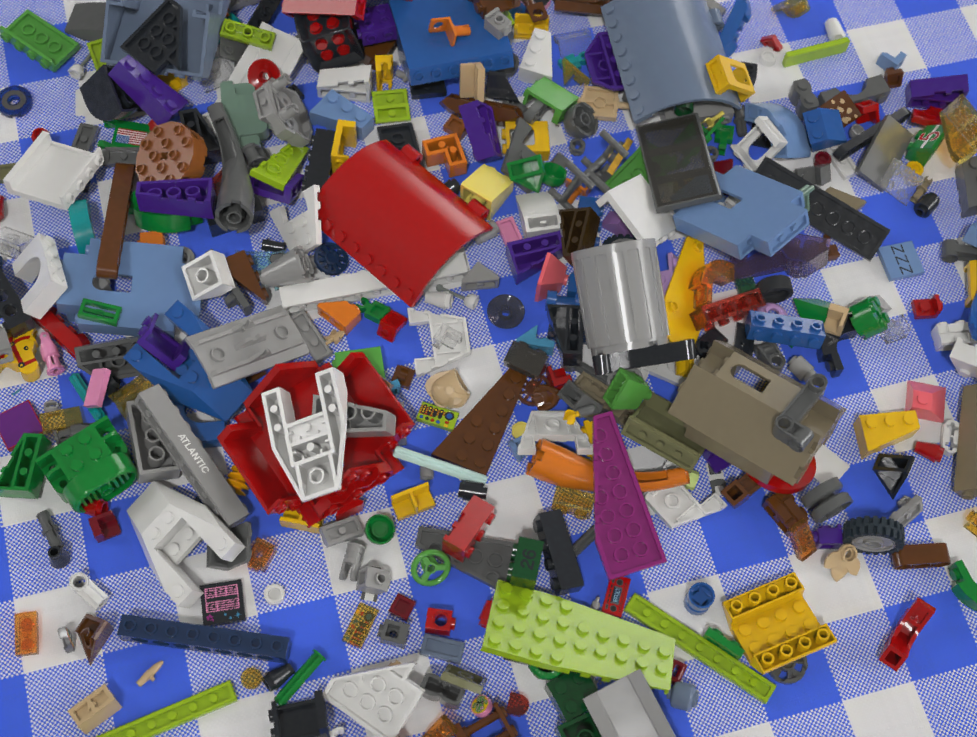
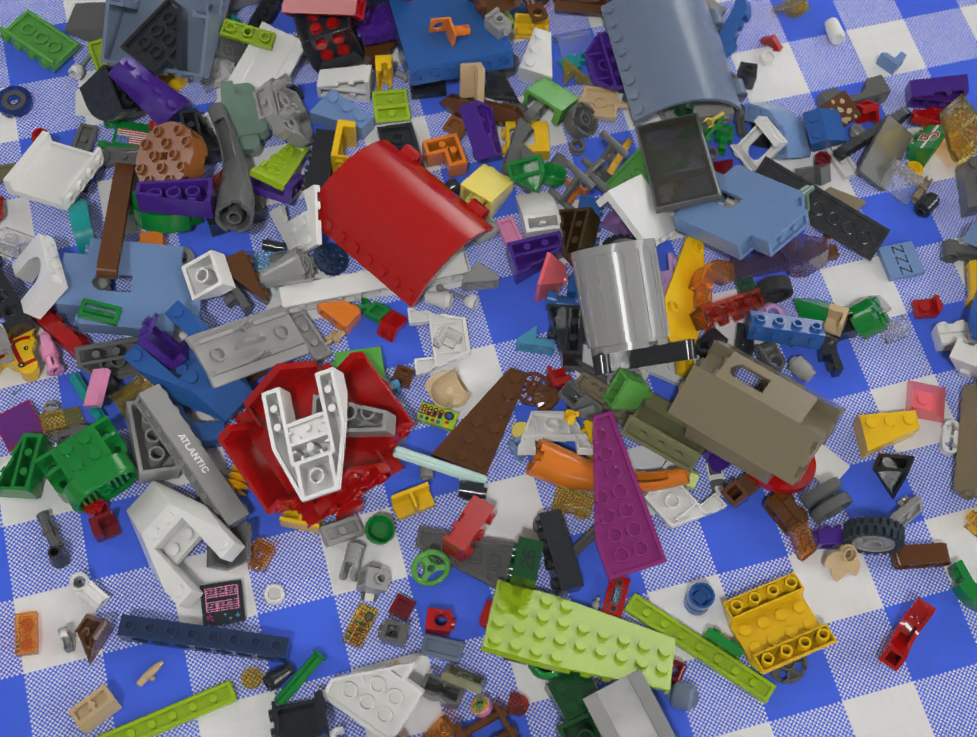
(255, 154): dark grey piece -> none
(258, 69): red dish -> none
(505, 304): clear smoke dish -> none
(527, 360): clear smoke slope -> none
(724, 78): yellow window -> none
(798, 435): dark grey piece -> none
(802, 97): dark grey brick -> none
(815, 52): lime tile -> none
(893, 77): reddish brown tile -> none
(929, 451): red cone -> none

